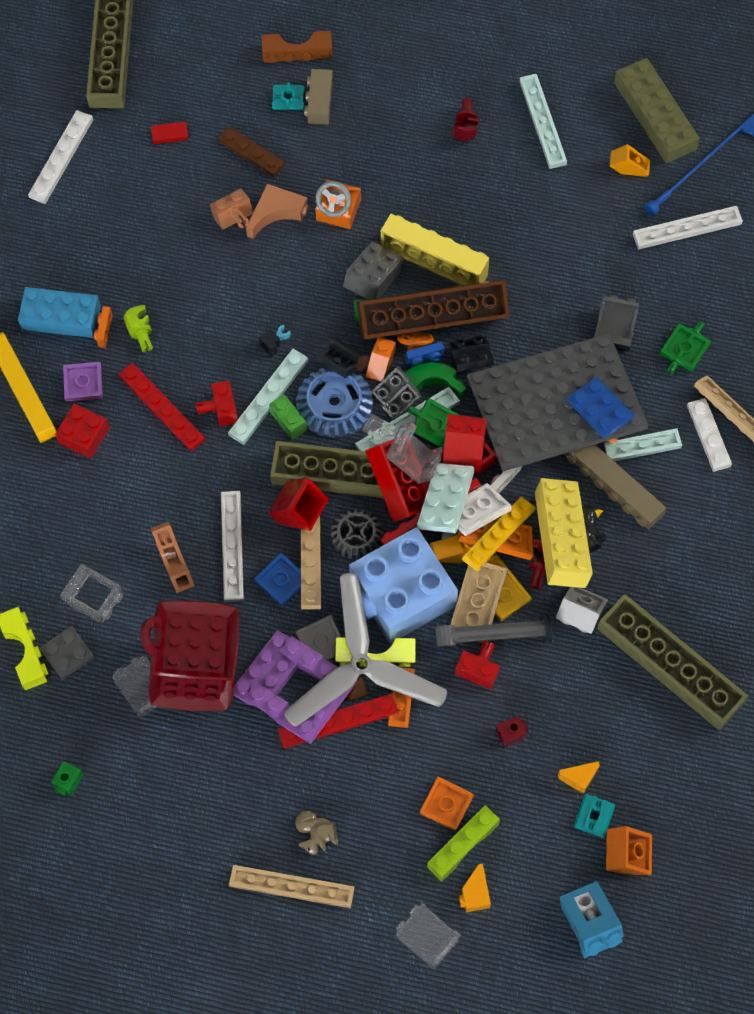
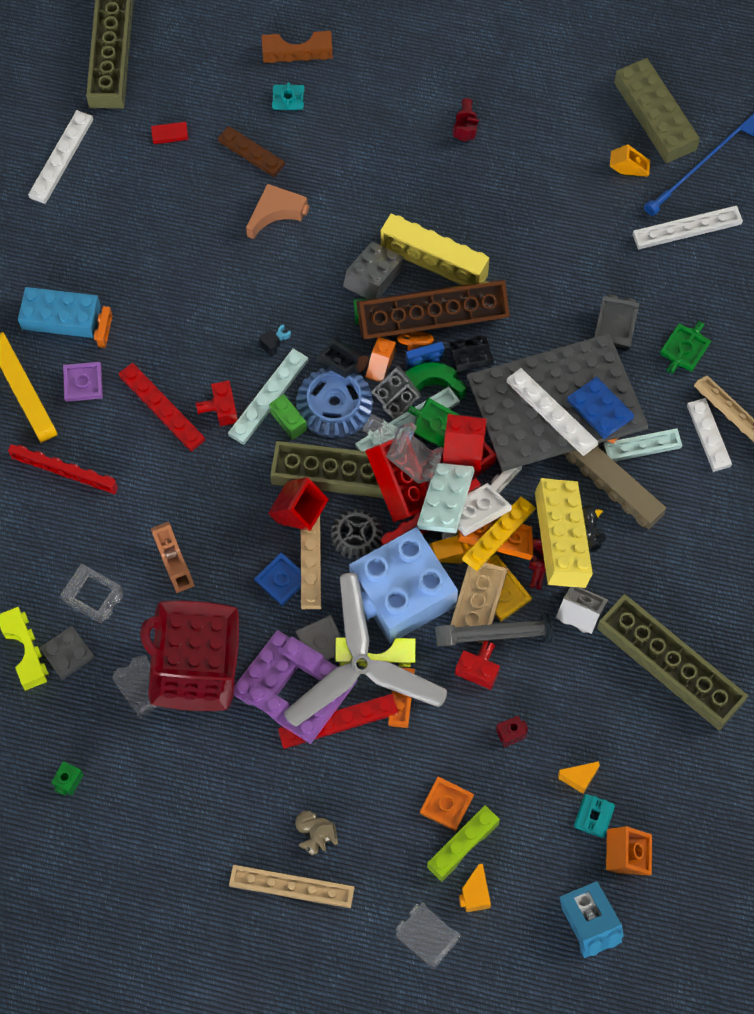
(57, 466): none -> red plate
(82, 431): red brick -> none
(138, 327): lime piece -> none
(232, 209): nougat brick -> none
(232, 546): white tile -> none
(319, 96): dark tan brick -> none
(337, 203): piece -> none
(358, 690): reddish brown slope -> none
(543, 121): light aqua plate -> none
(552, 412): none -> white plate

